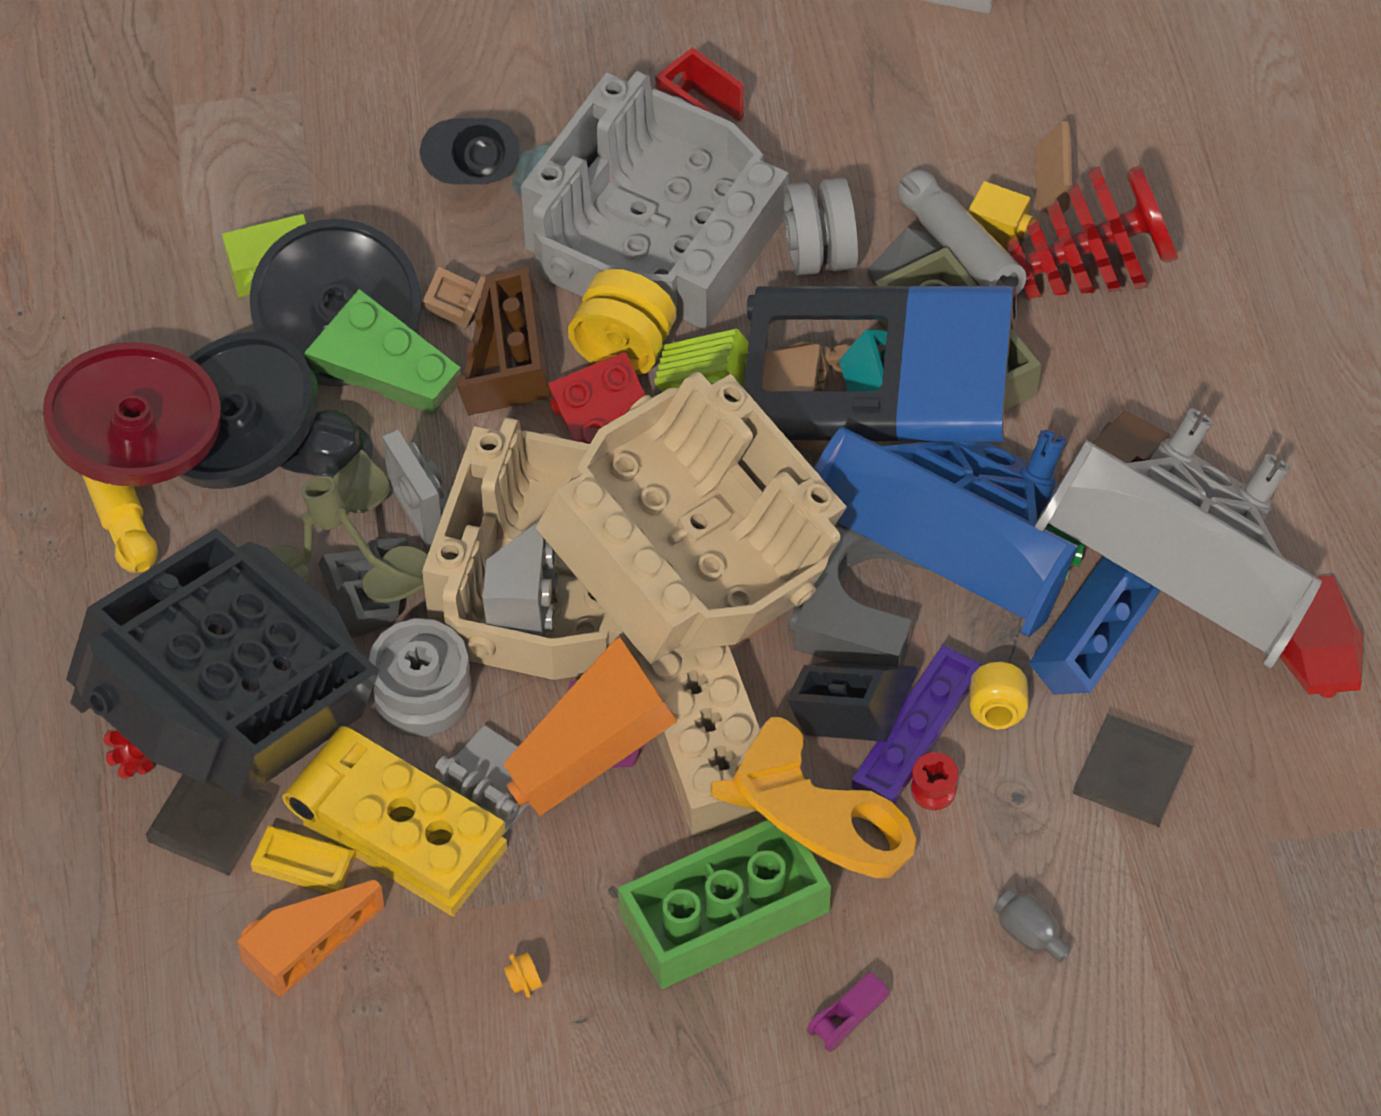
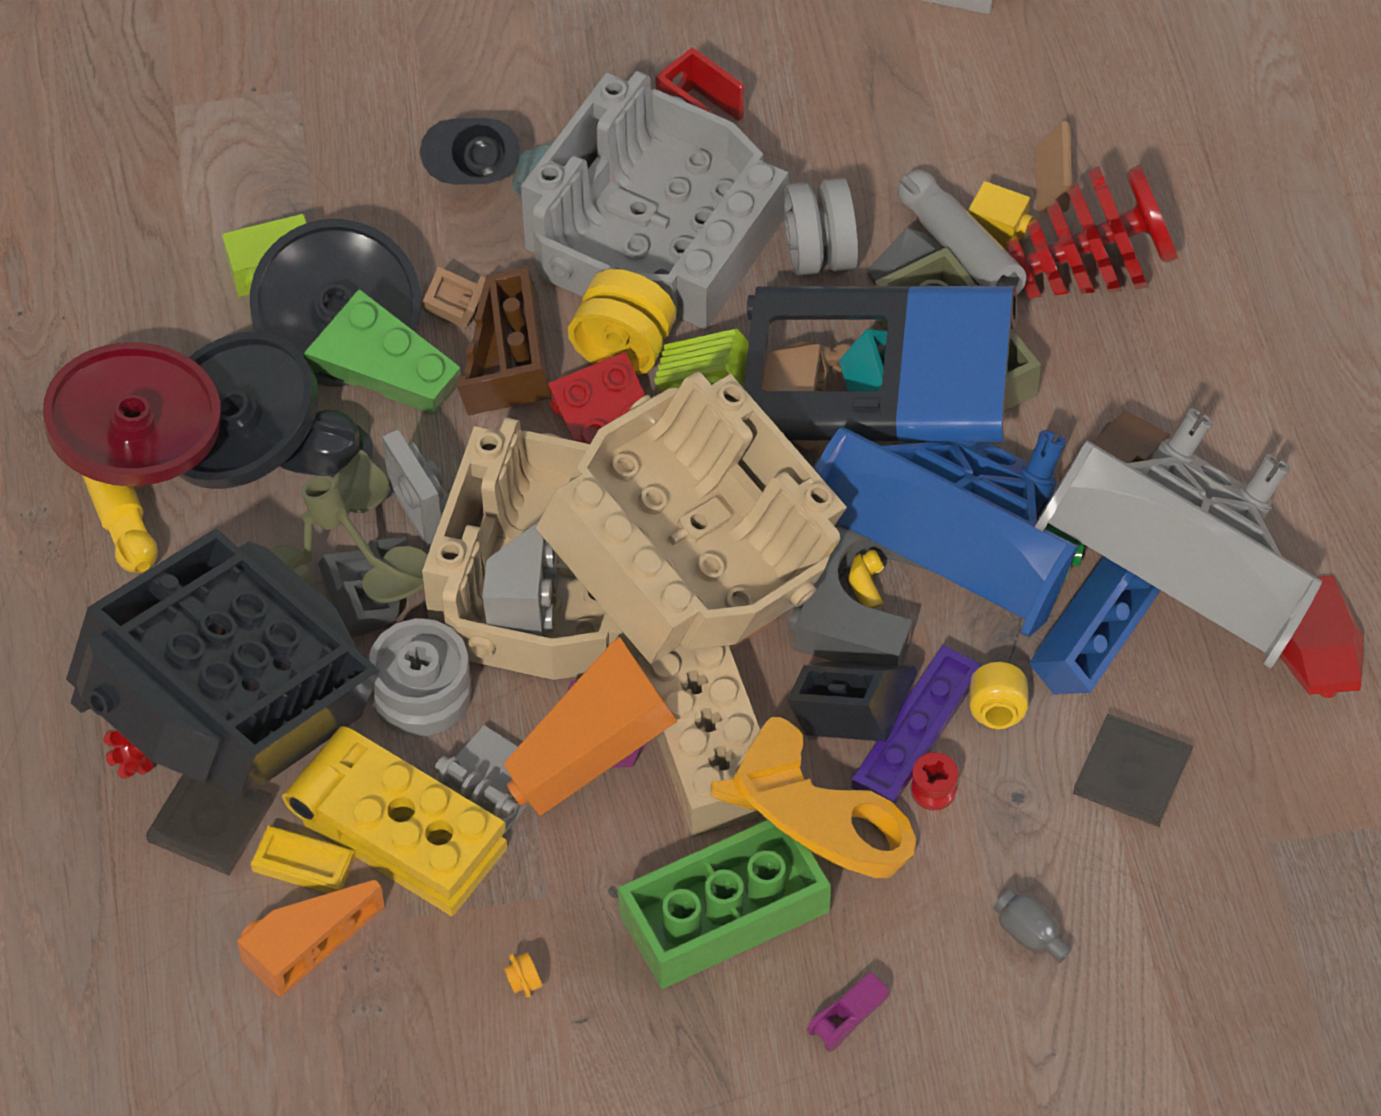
(862, 581): none -> yellow arm

